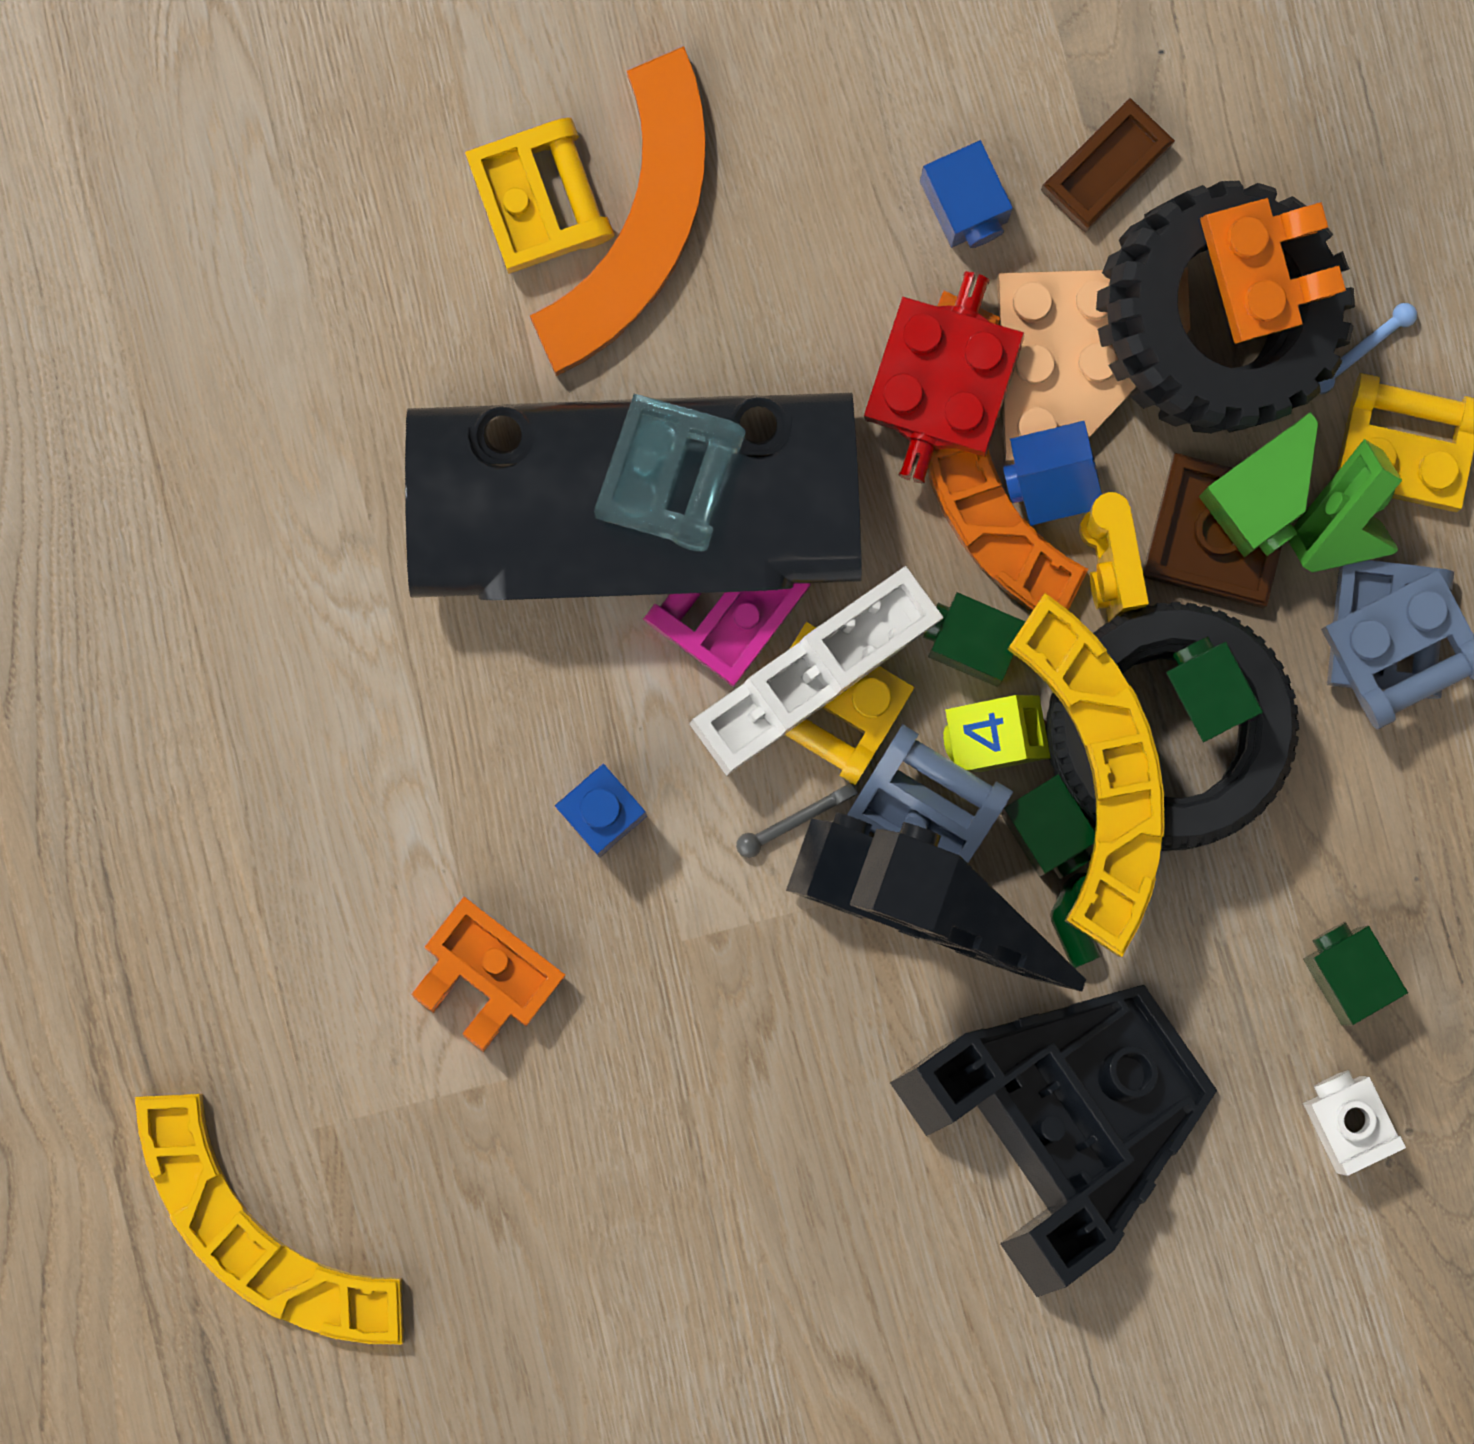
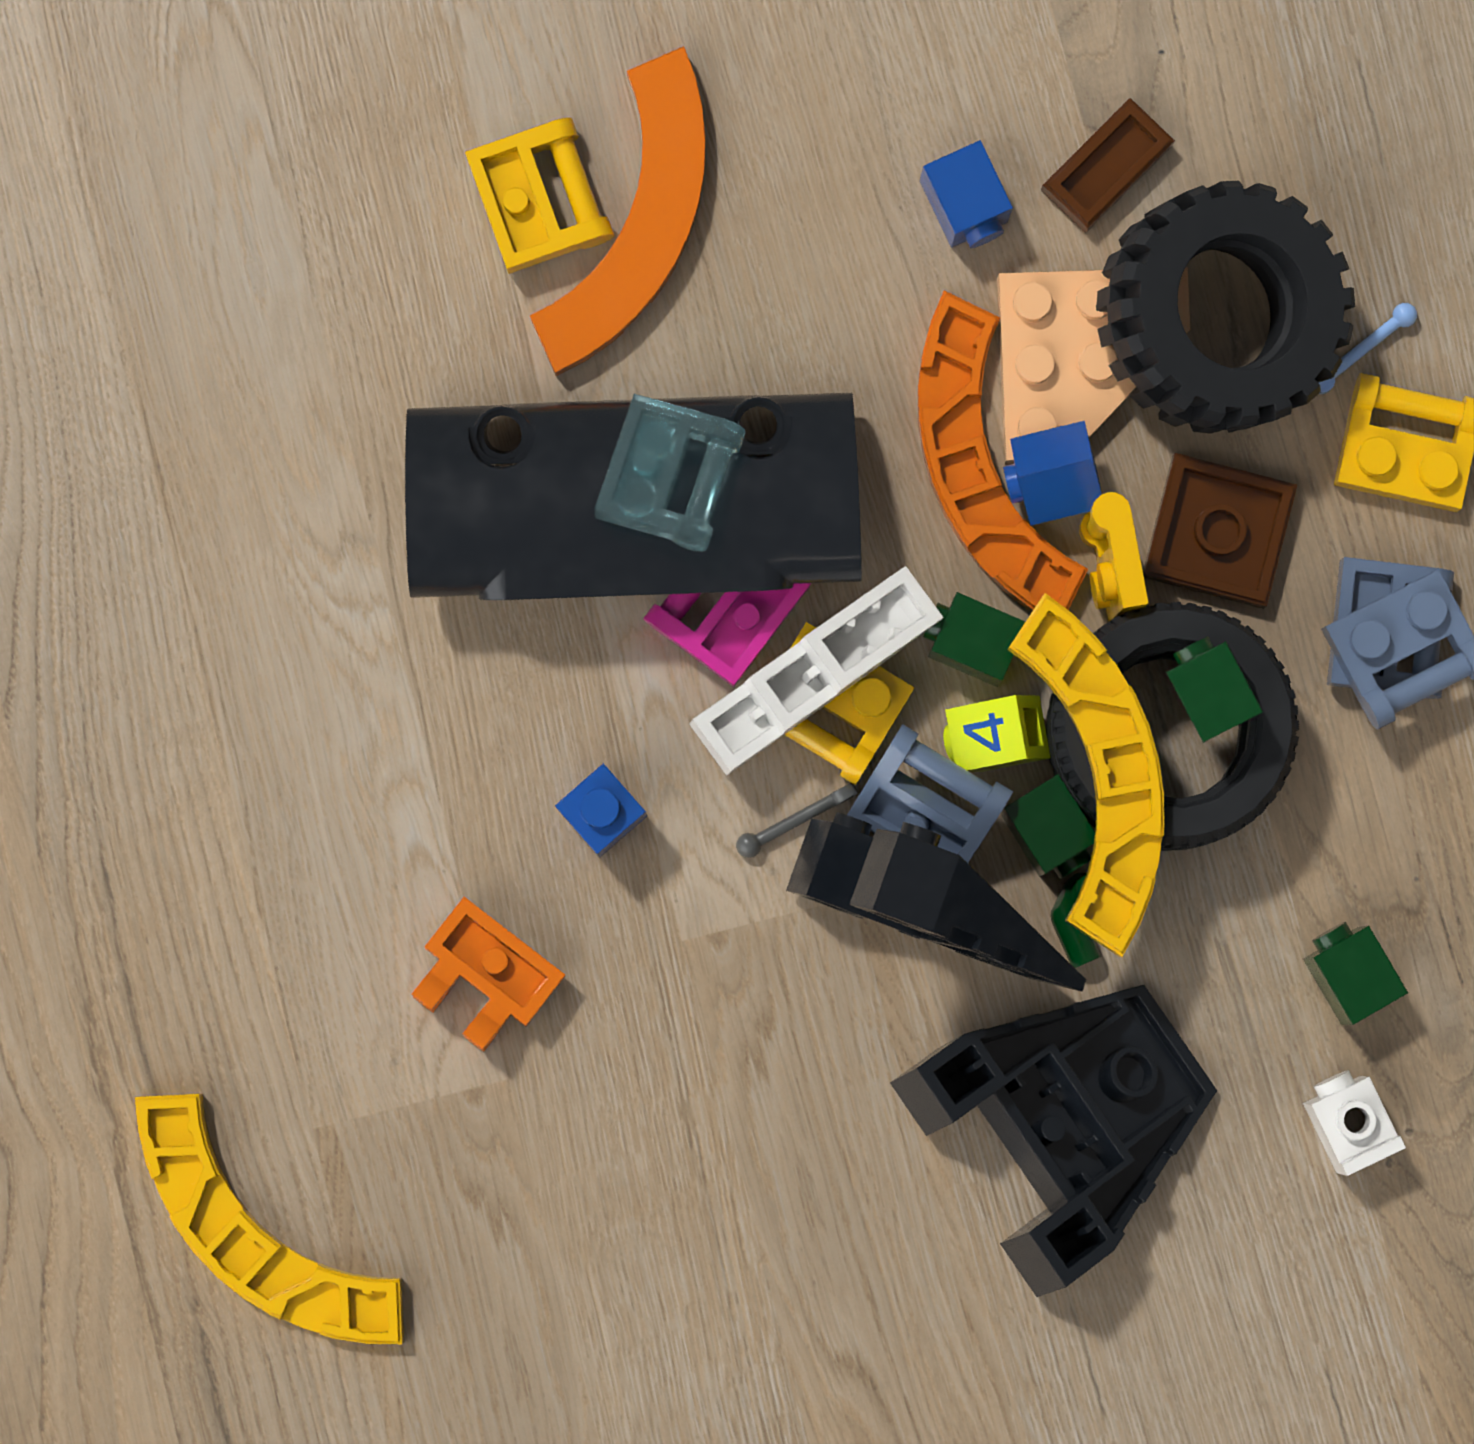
(944, 377): red plate -> none
(1253, 269): orange plate -> none
(1266, 490): bright green slope -> none
(1341, 522): bright green slope -> none

